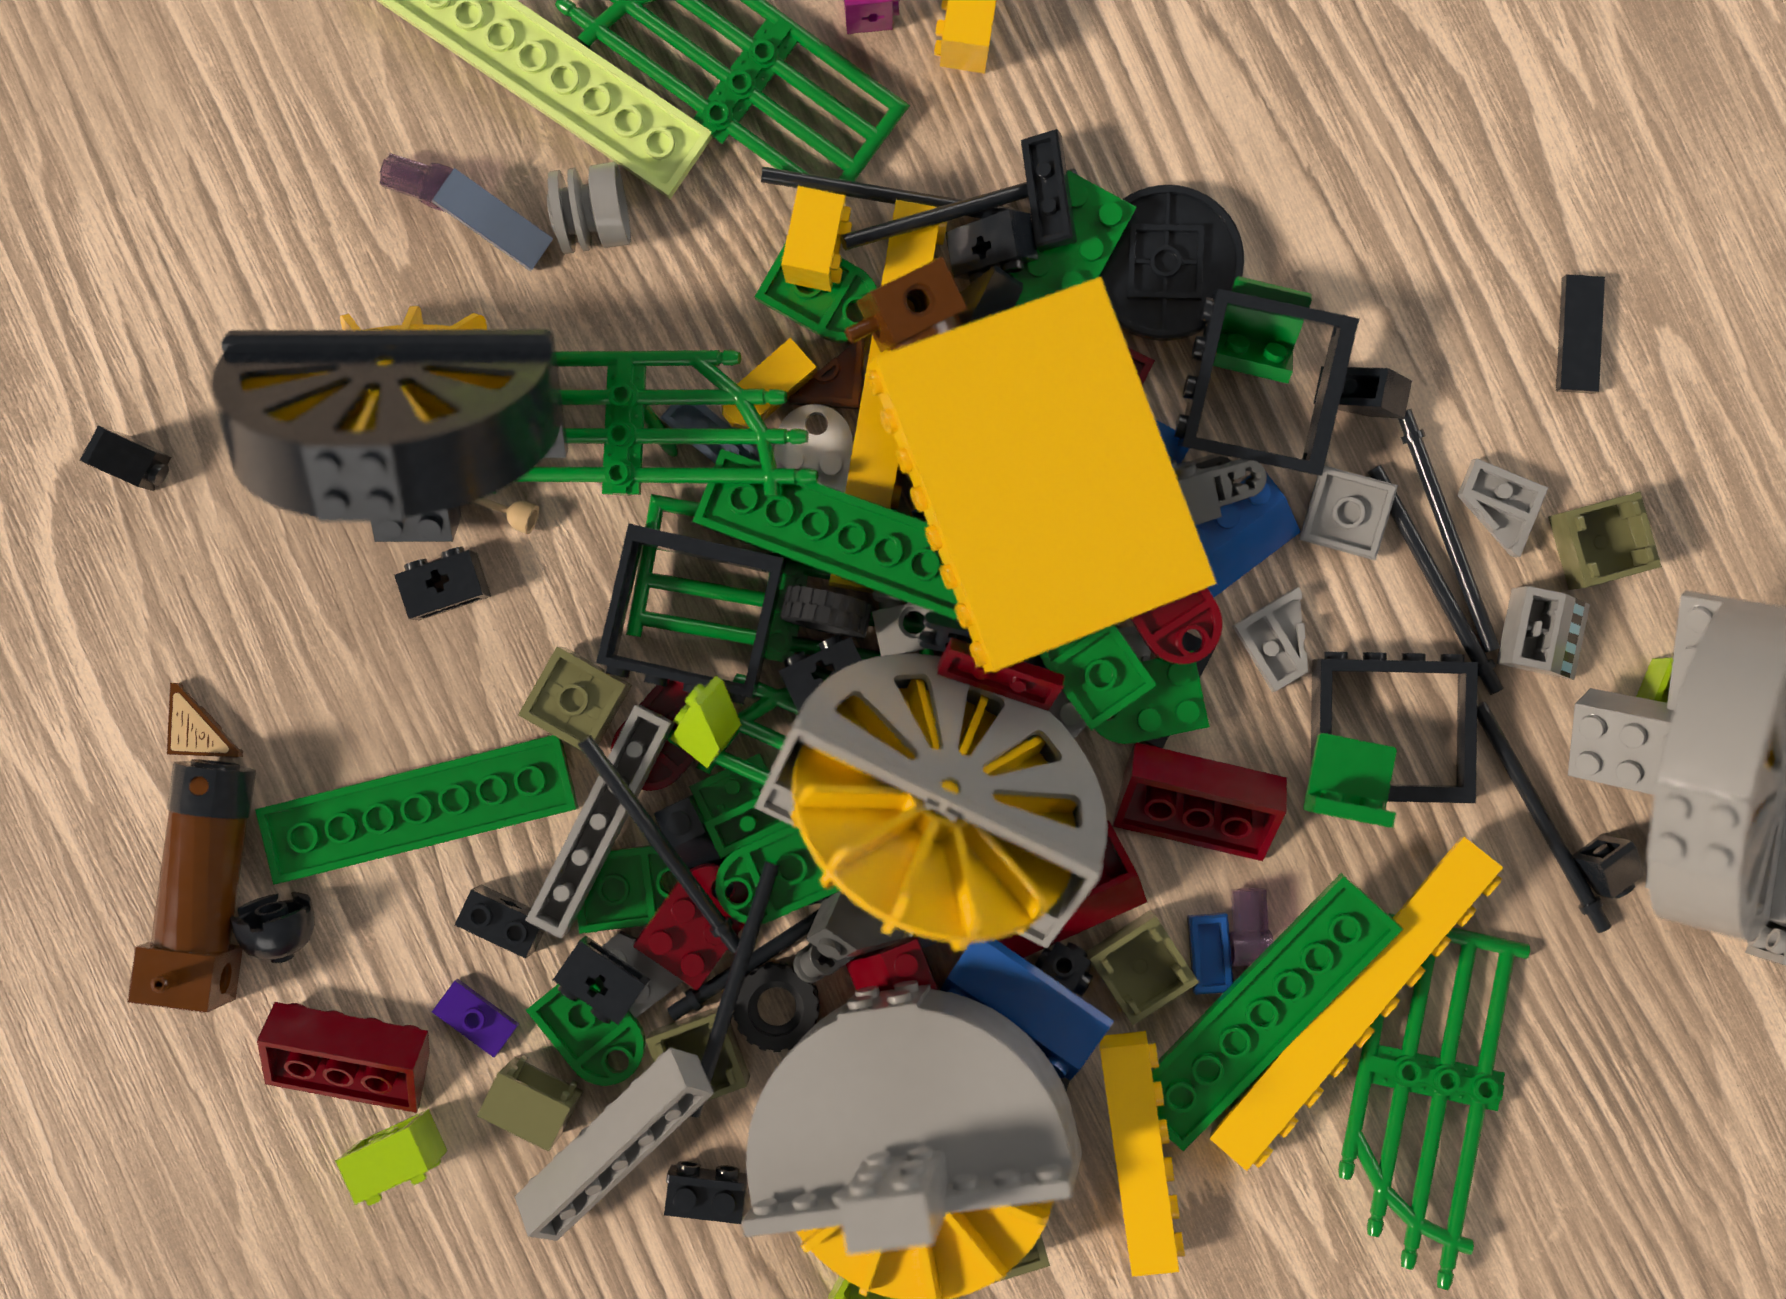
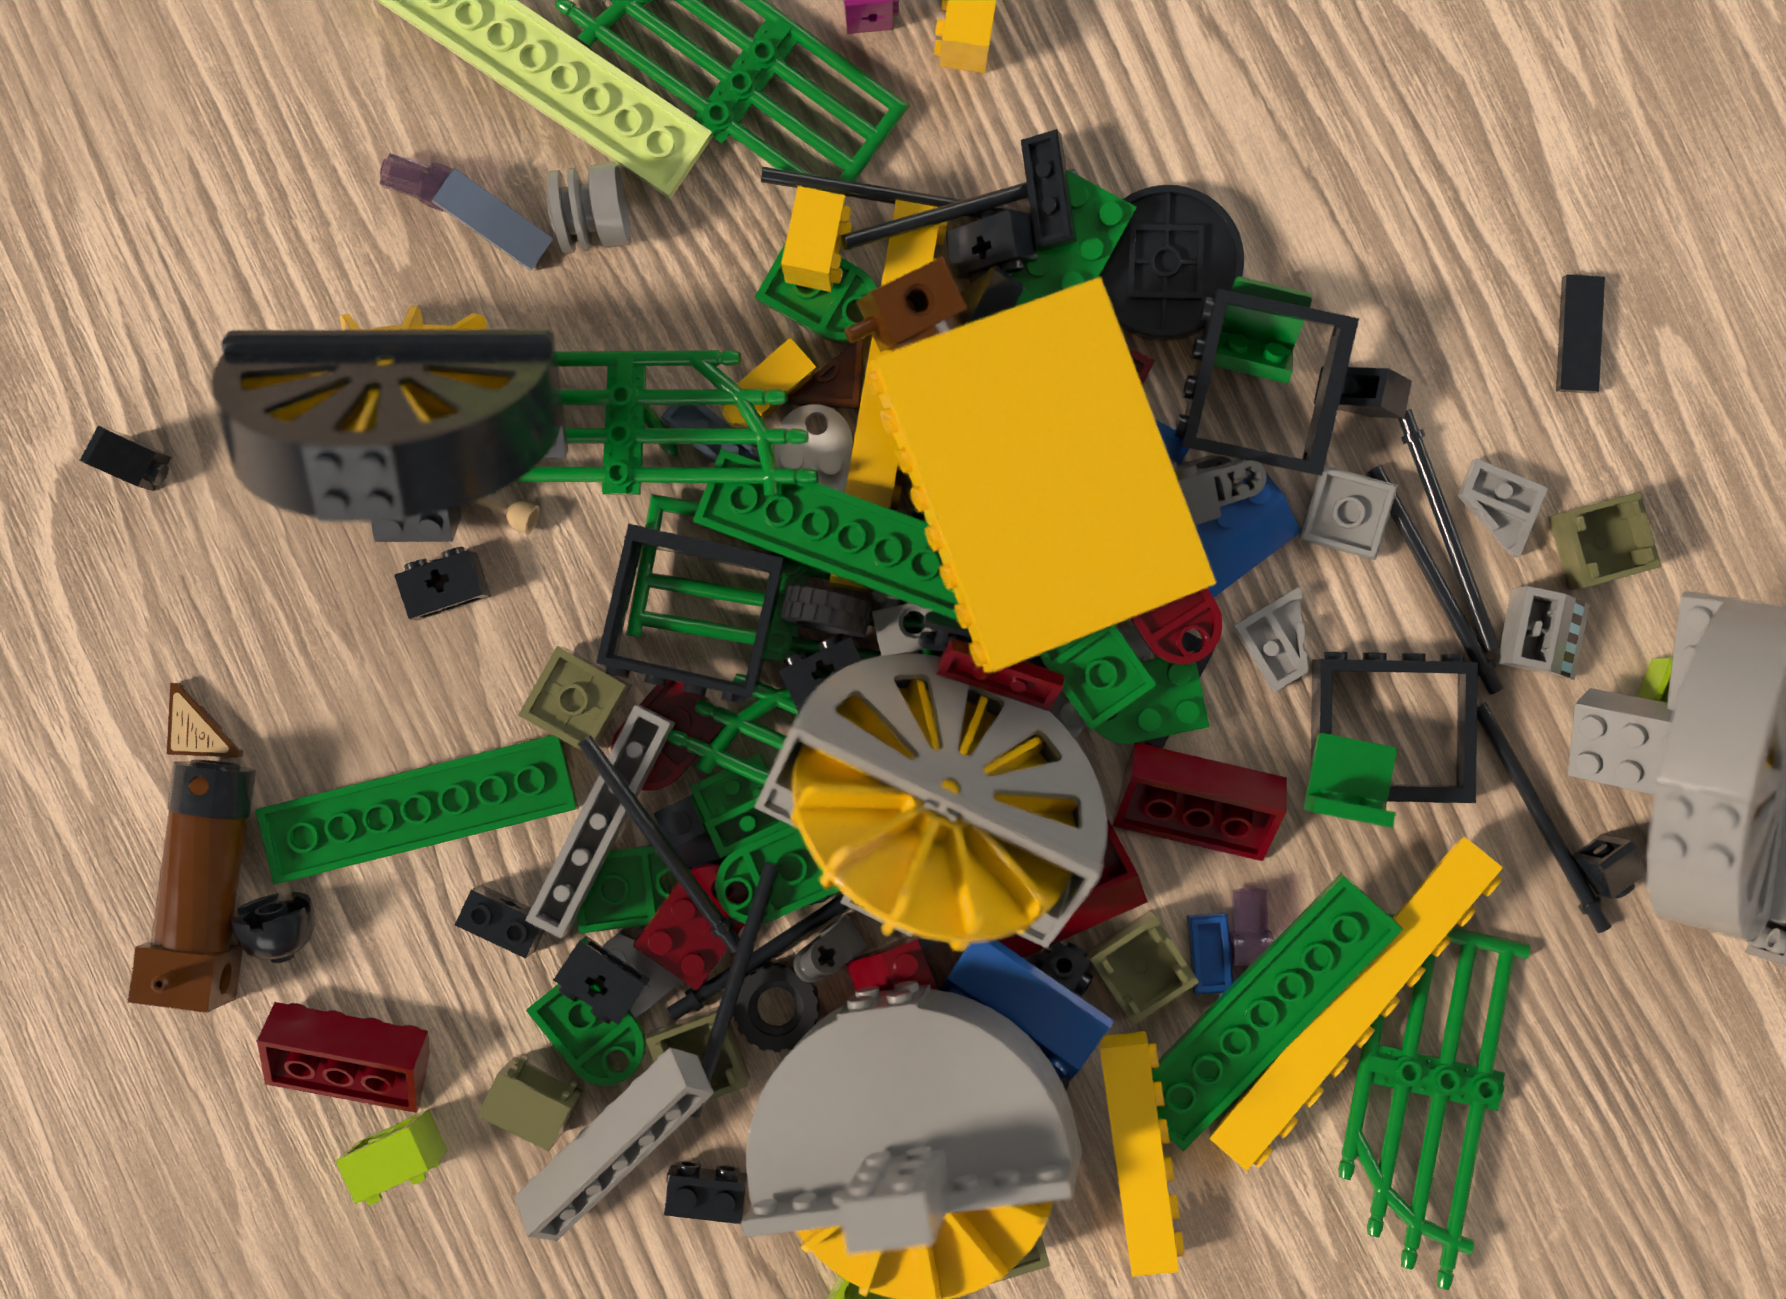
(475, 1018): dark purple plate -> none
(706, 722): lime slope -> none
(847, 929): dark grey slope -> none

